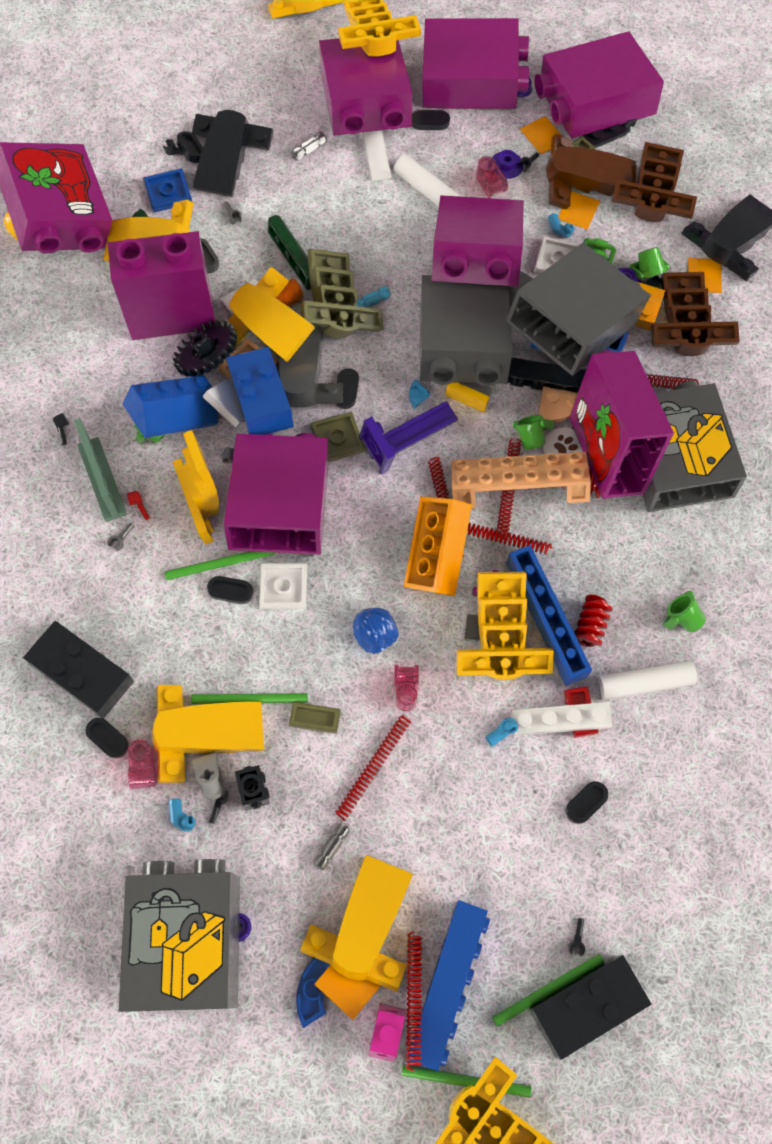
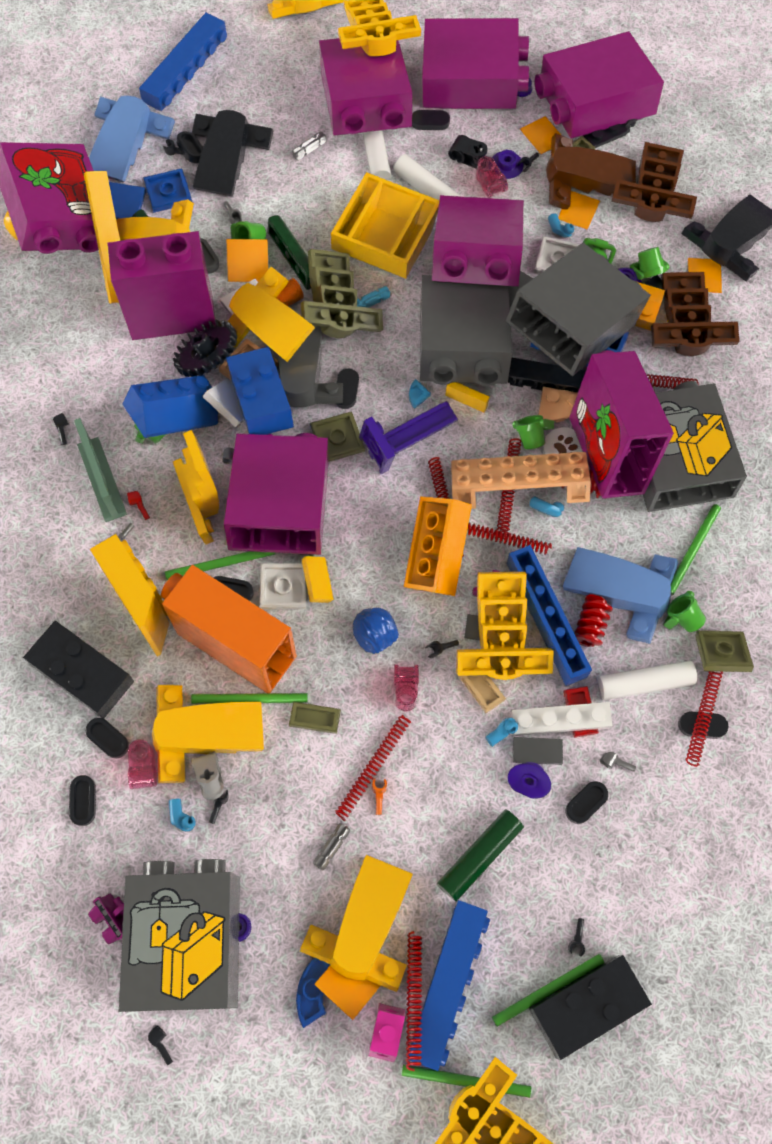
(82, 800): none -> black tile
(104, 222): none -> yellow tile
(112, 912): none -> magenta hips
(124, 134): none -> medium blue slope
(126, 199): none -> blue tile
(134, 589): none -> yellow slope
(155, 1037): none -> black hand
(183, 62): none -> blue brick
(229, 627): none -> orange brick
(246, 259): none -> light orange piece
(246, 779): black head -> none
(247, 230): none -> bright green piece
(317, 579): none -> yellow tile
(379, 796): none -> orange hand
(385, 225): none -> yellow slope
(438, 647): none -> black hand
(467, 150): none -> black piece
(480, 855): none -> dark green brick
(483, 691): none -> tan tile
(529, 780): none -> dark purple piece
(538, 750): none -> dark grey tile
(547, 508): none -> dark azure arm
(612, 758): none -> flat silver hand
(625, 587): none -> medium blue slope
(694, 547): none -> bright green axle
(703, 718): none -> red piece
(717, 728): none -> black tile
(724, 651): none -> olive tile

